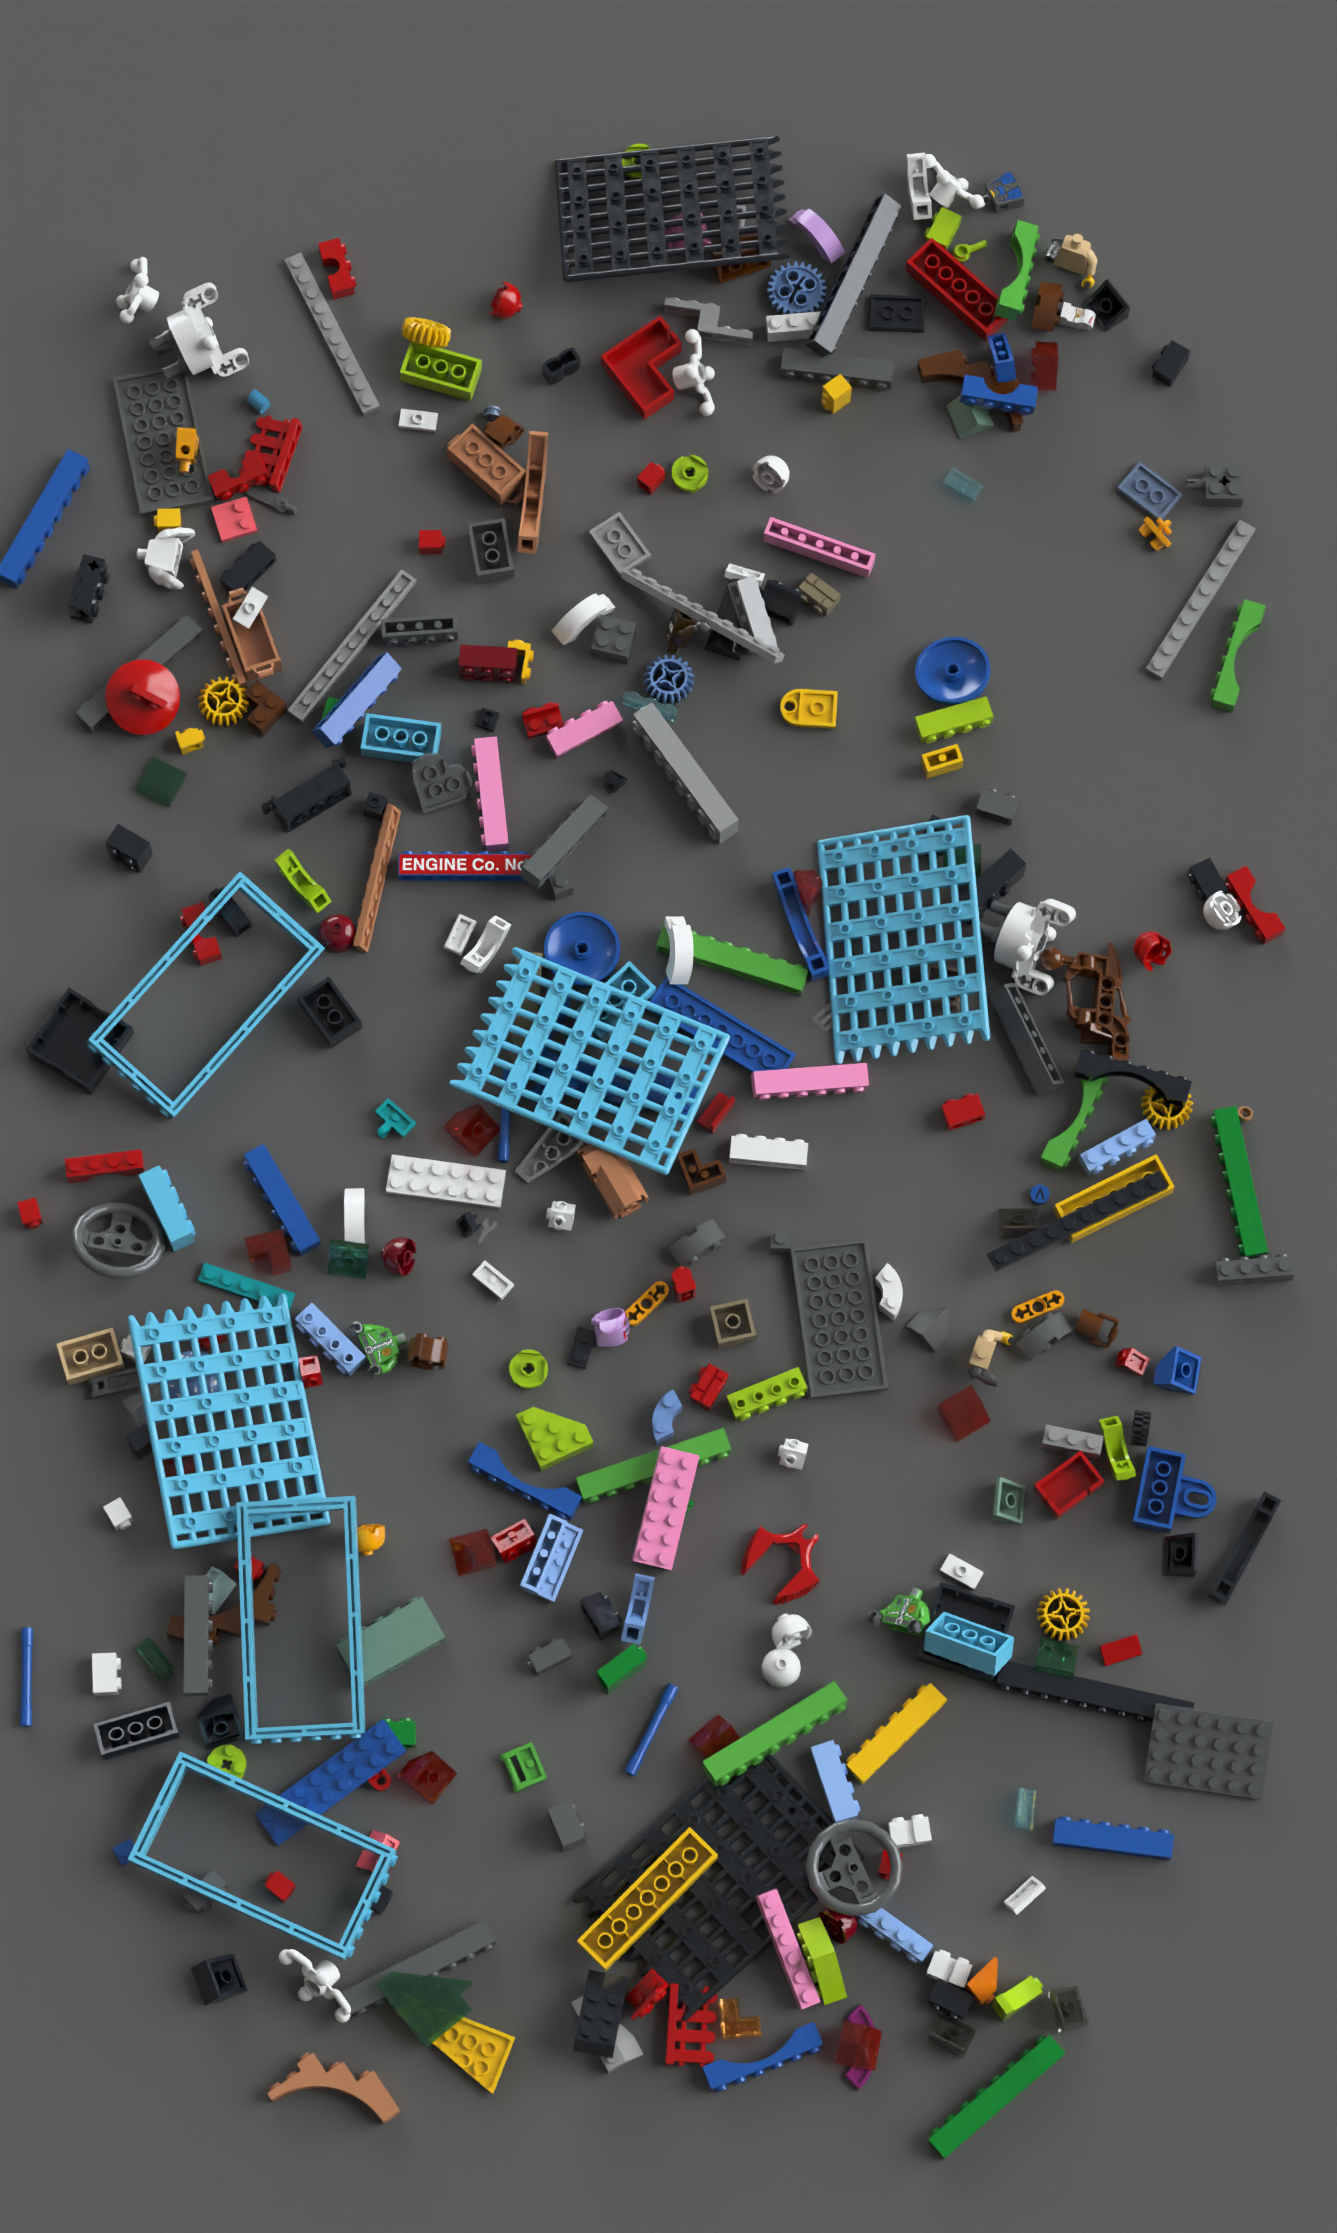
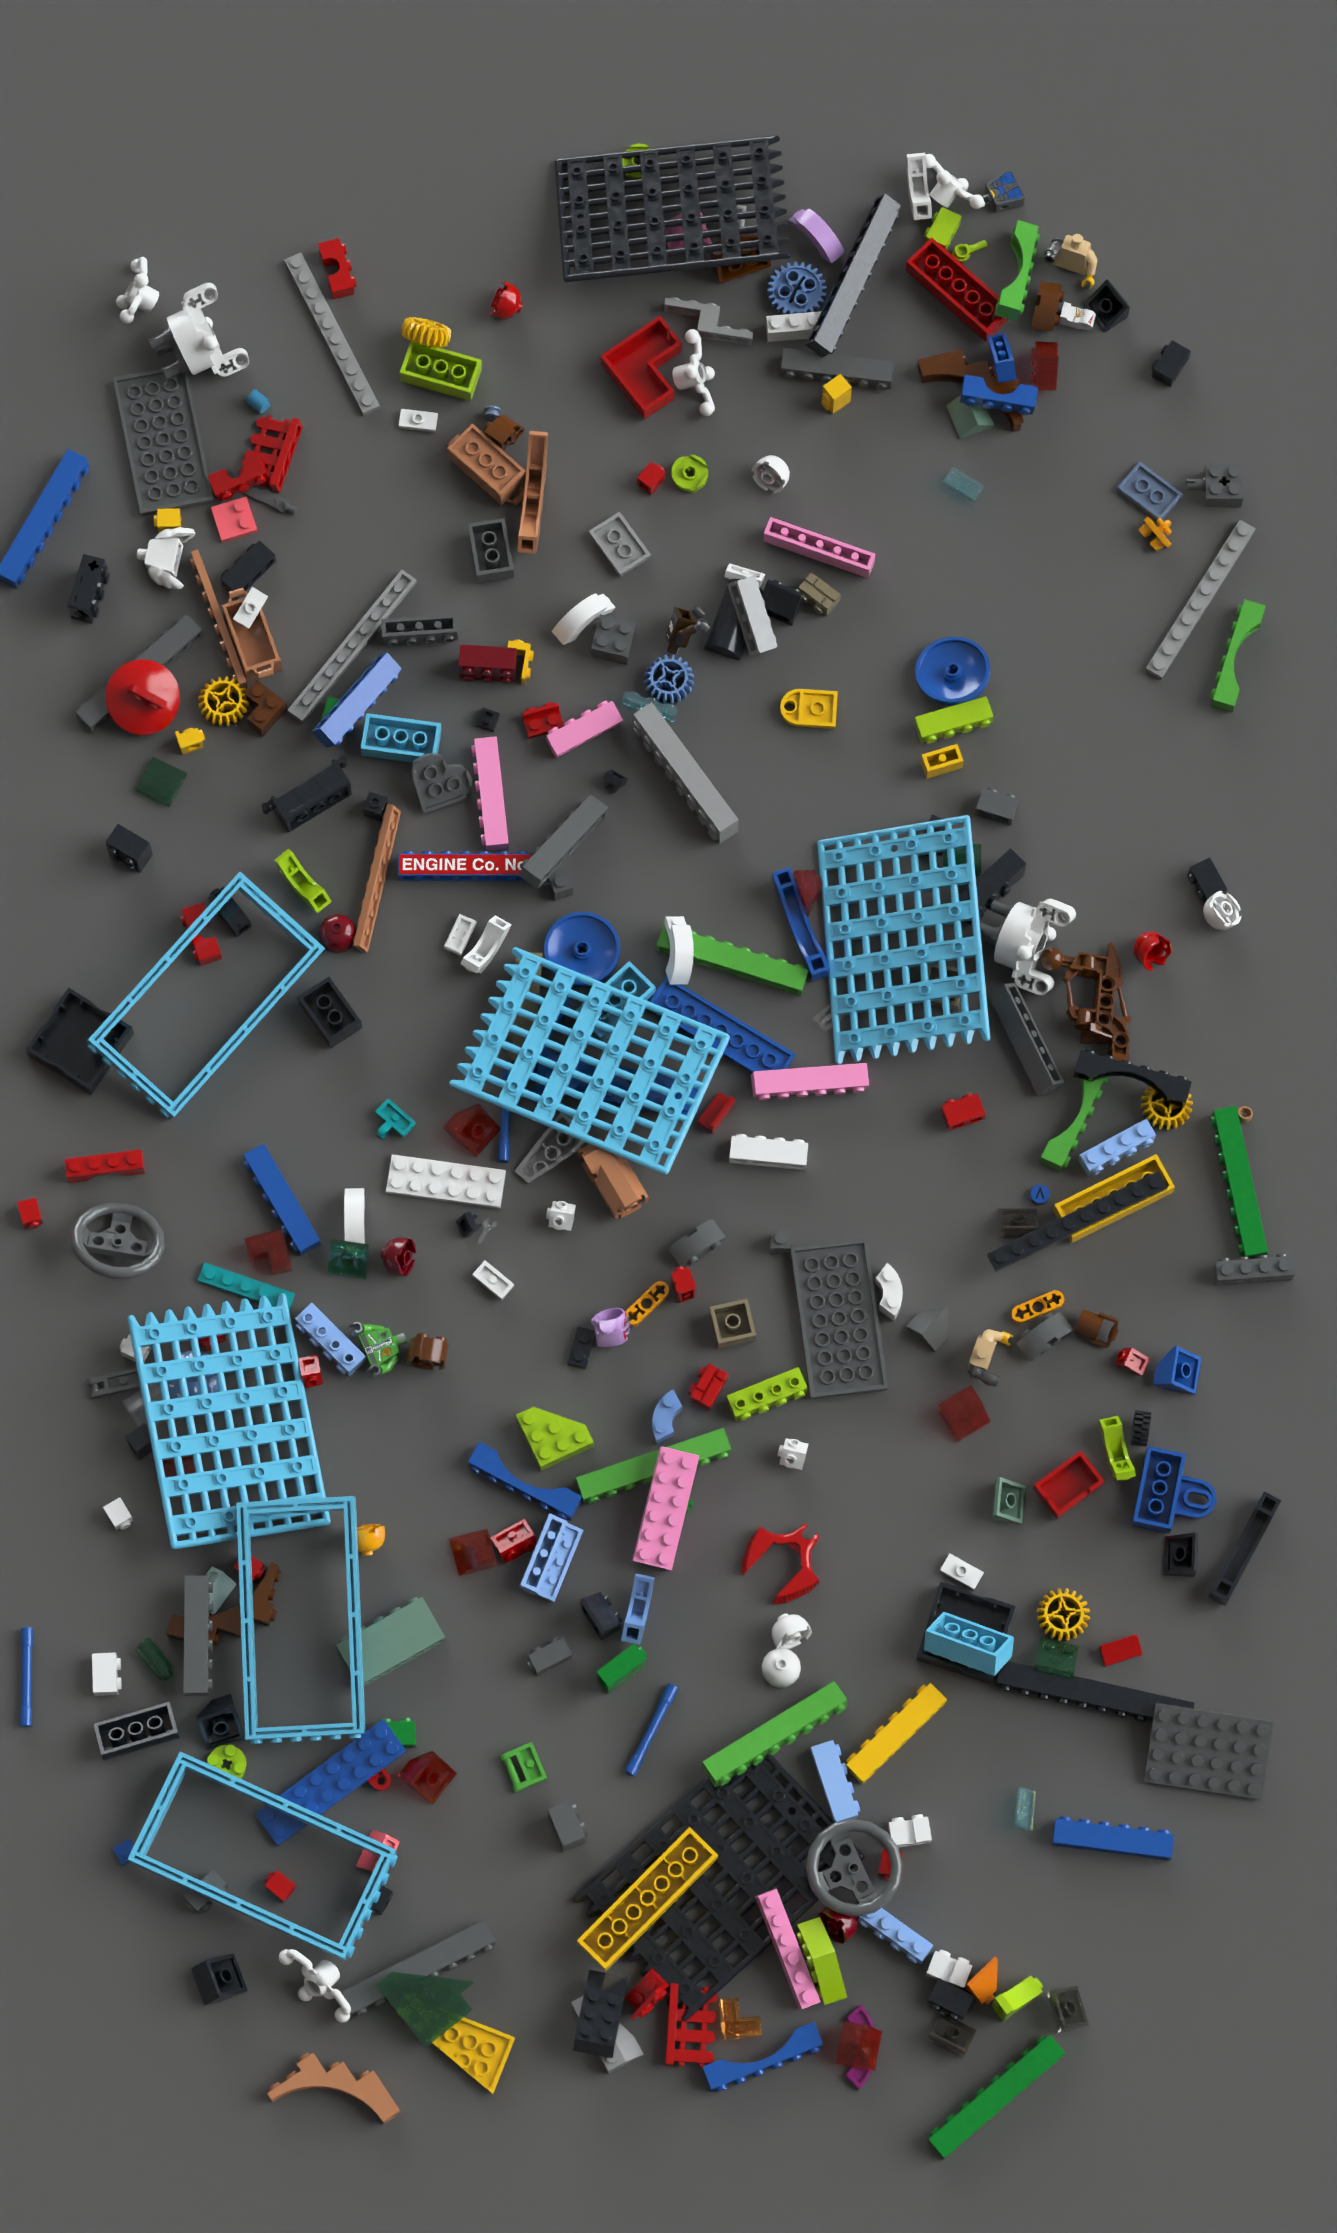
(90, 1356): tan brick -> none
(166, 1207): medium azure brick -> none
(186, 442): light orange torso -> none
(431, 541): red brick -> none
(537, 1362): lime plate -> none
(563, 365): black brick -> none
(696, 612): light grey plate -> none
(698, 1176): reddish brown brick -> none
(714, 1737): clear red slope -> none
(897, 313): black tile -> none
(904, 1614): torso -> none
(1024, 1895): white plate -> none
(1061, 1438): light grey arch -> none
(1266, 925): red arch -> none

